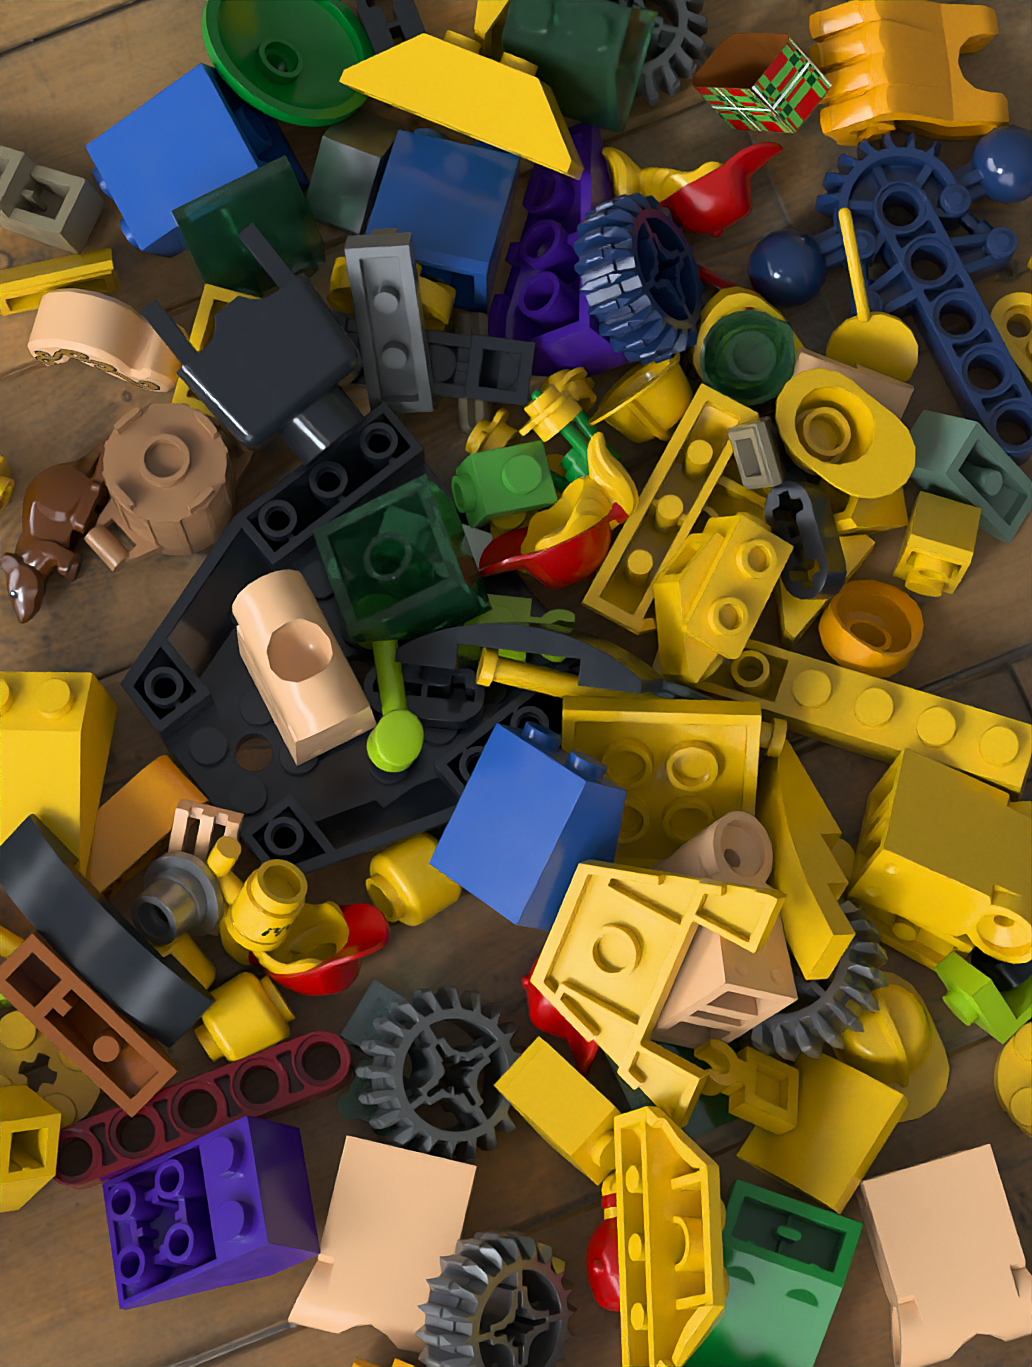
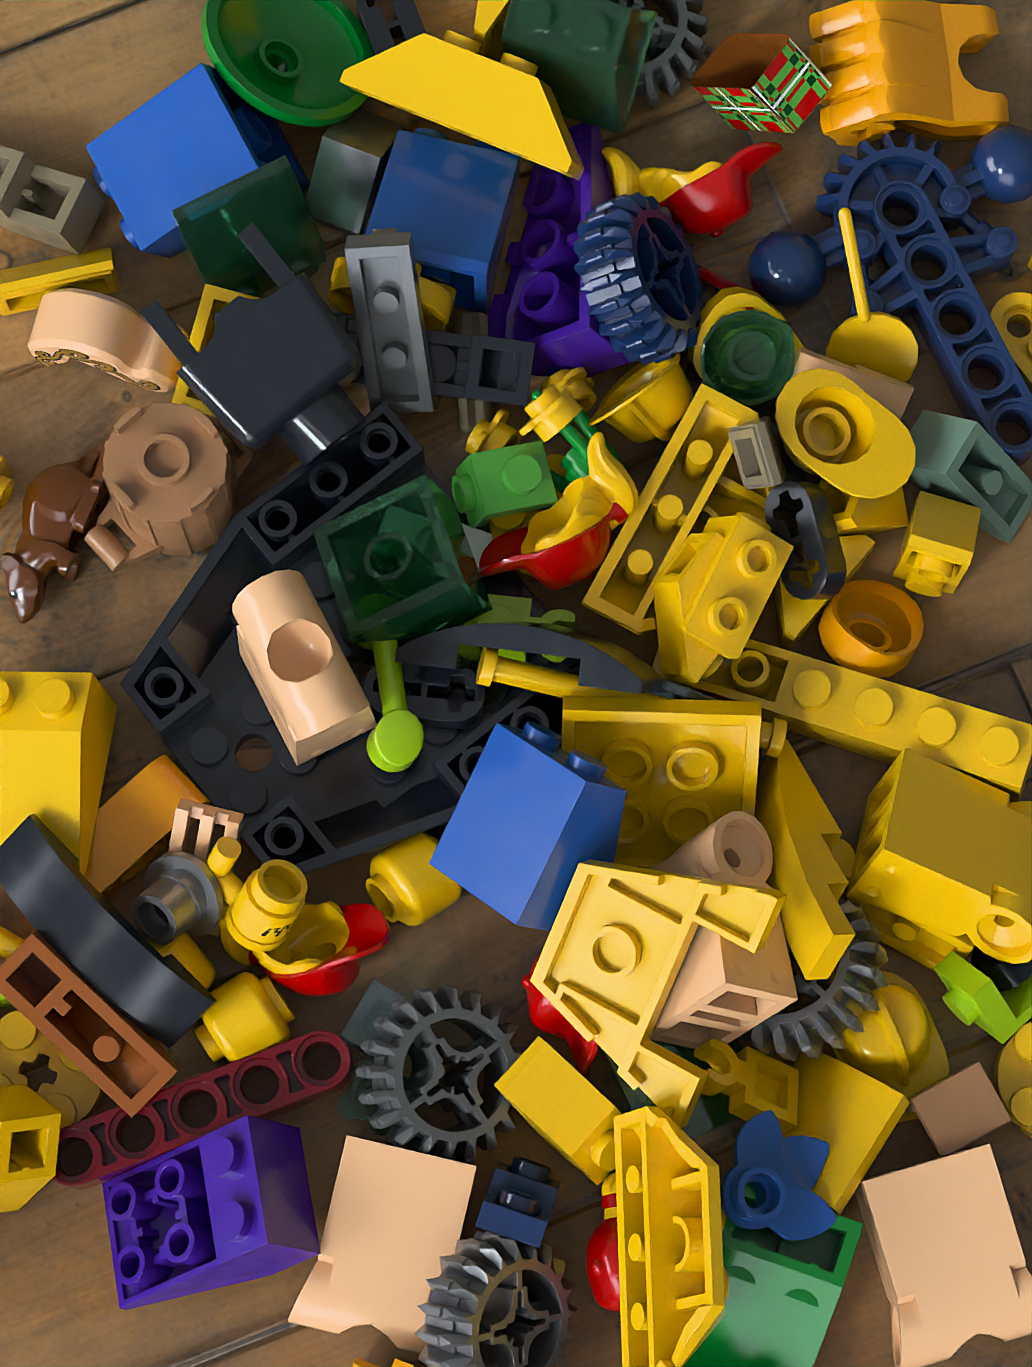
(519, 1201): none -> dark blue slope
(782, 1178): none -> blue plate
(959, 1108): none -> medium nougat panel

